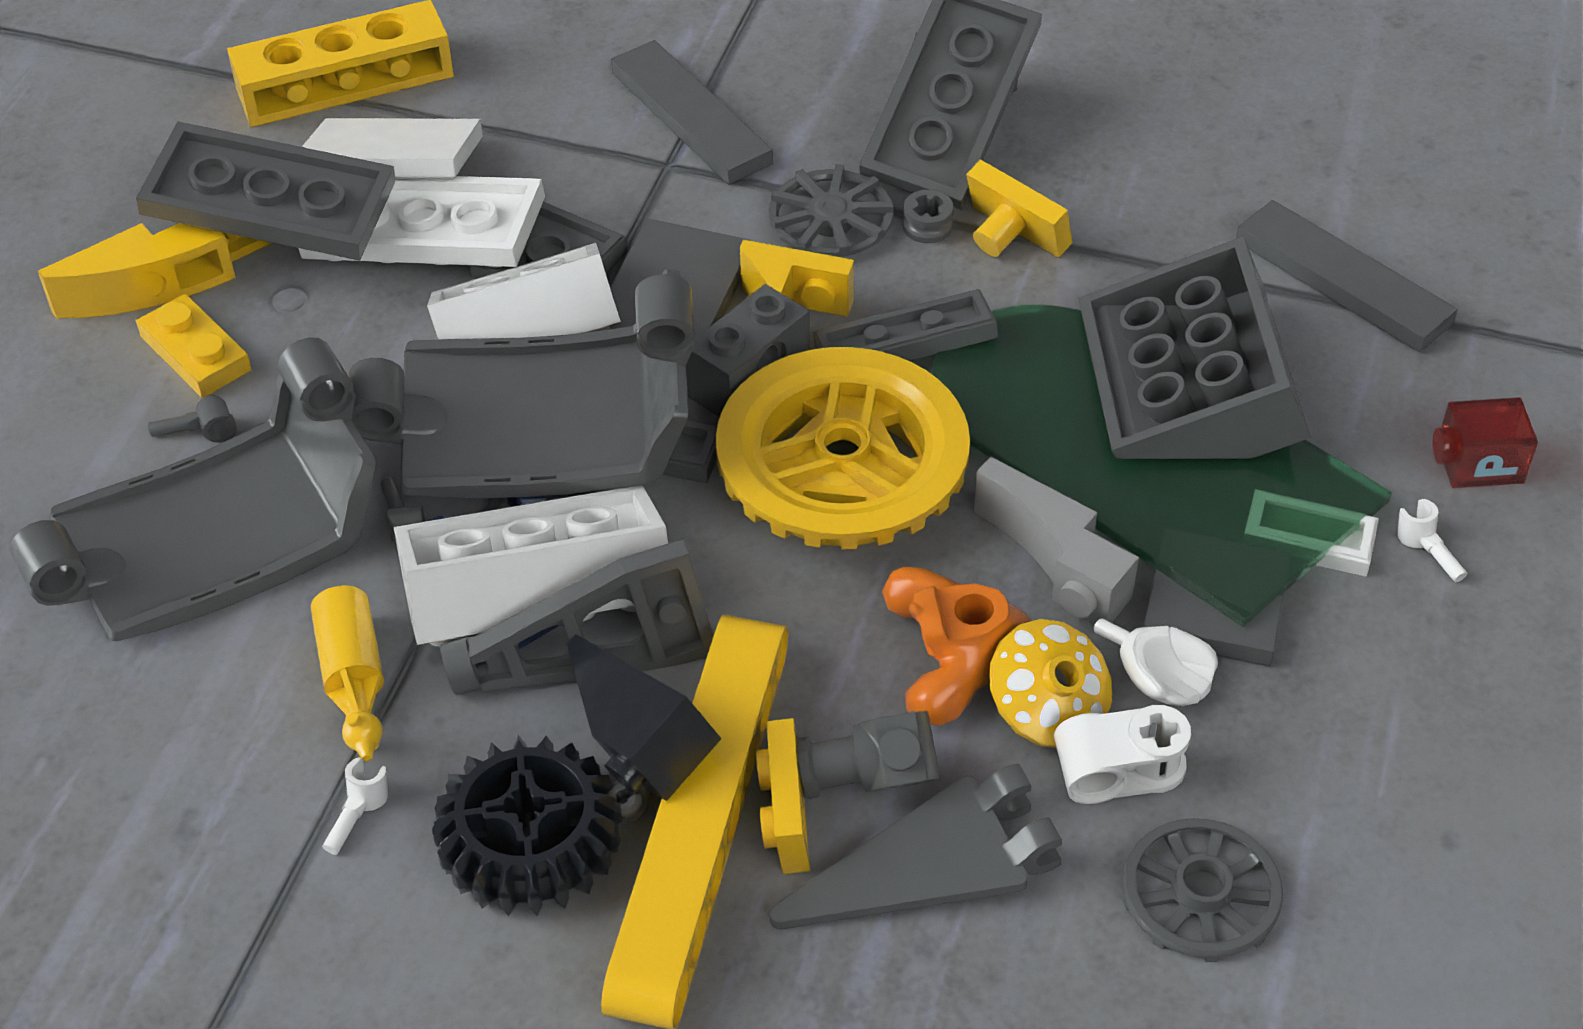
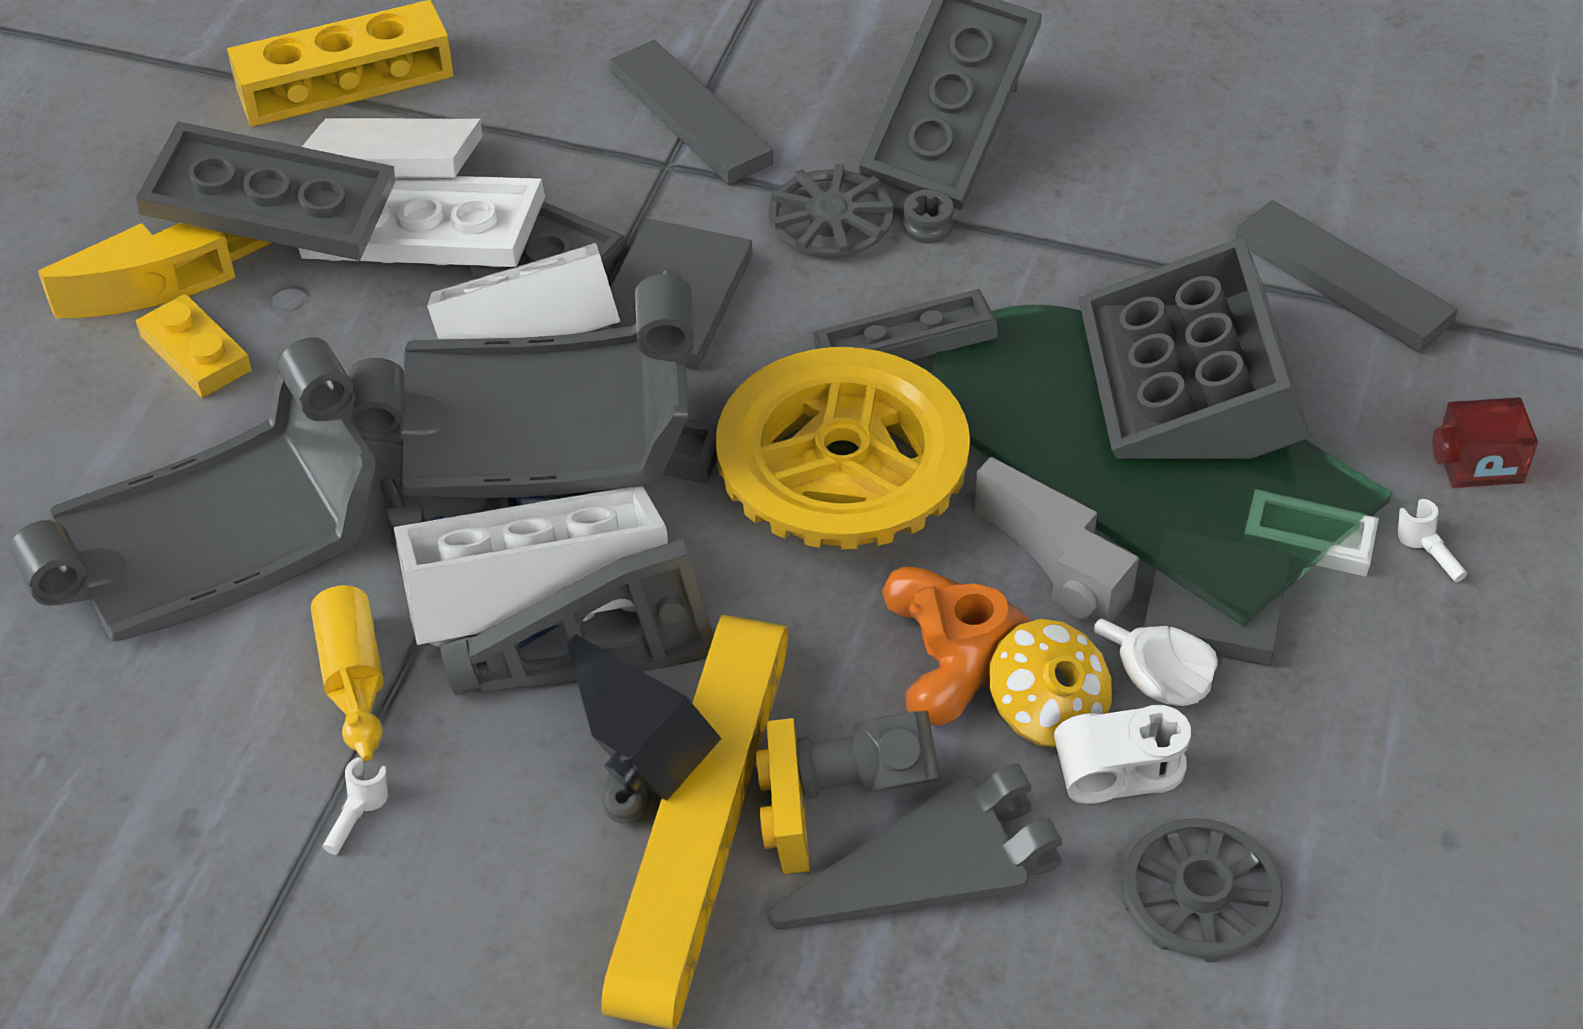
(210, 416): dark grey hand -> none
(485, 818): black gear -> none
(743, 342): dark grey brick -> none
(806, 277): yellow slope -> none
(1014, 211): yellow tile -> none

